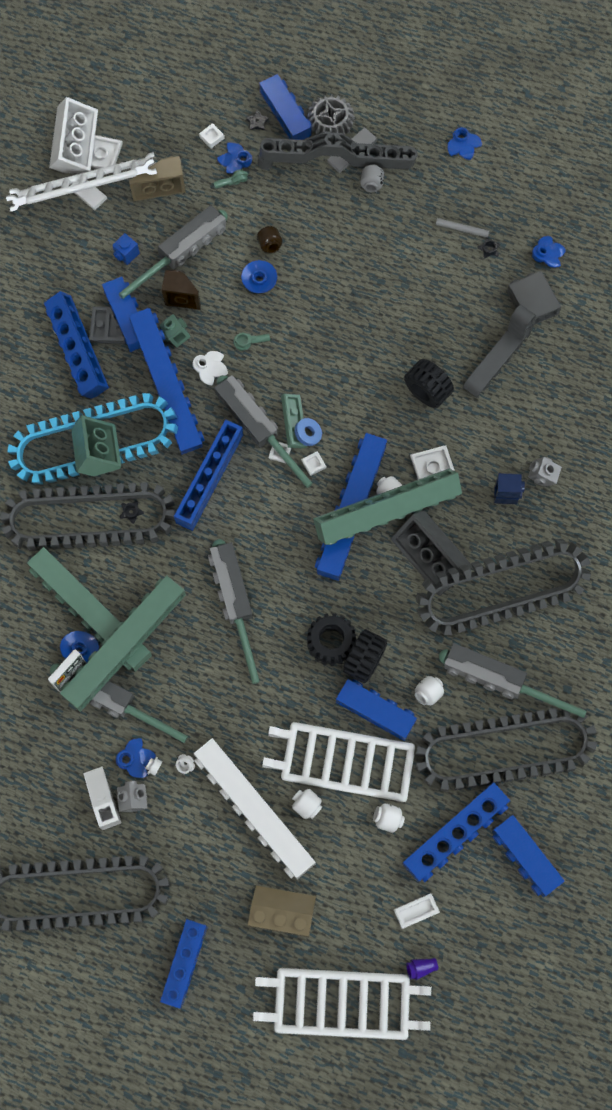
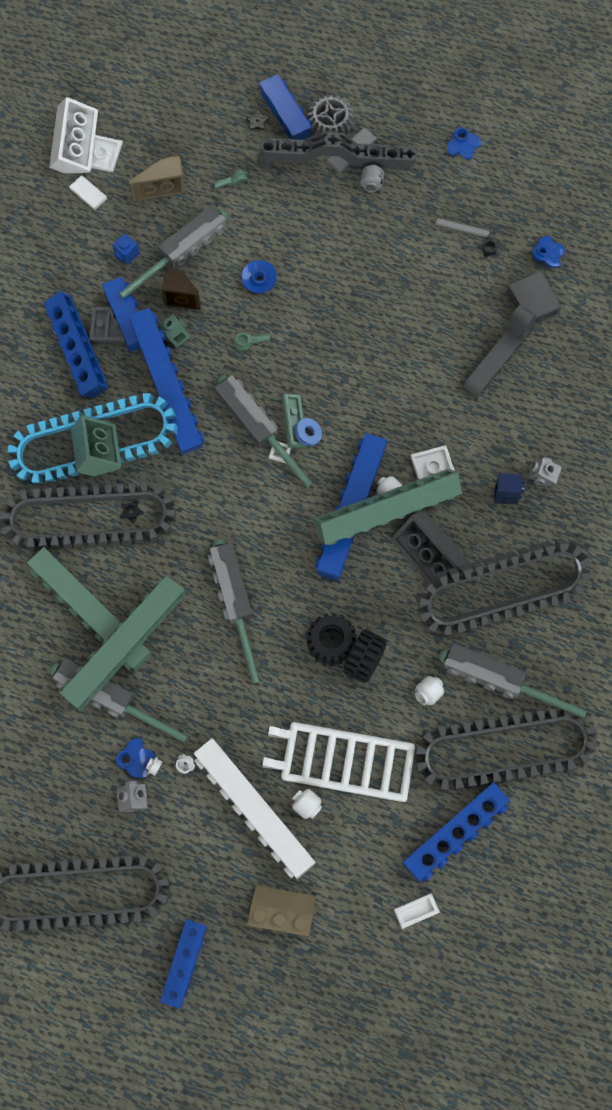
(28, 195): white bar -> none
(66, 670): tile -> none
(79, 640): blue dish -> none
(102, 798): white slope -> none
(208, 475): blue brick -> none
(211, 135): white plate -> none
(212, 368): white plate -> none
(233, 158): blue plate -> none
(269, 239): dark brown head -> none
(313, 463): white tile -> none
(341, 1031): white bar -> none
(376, 709): blue brick -> none
(388, 817): white head -> none
(421, 967): dark purple cone -> none
(429, 383): black tyre -> none
(528, 857): blue brick -> none

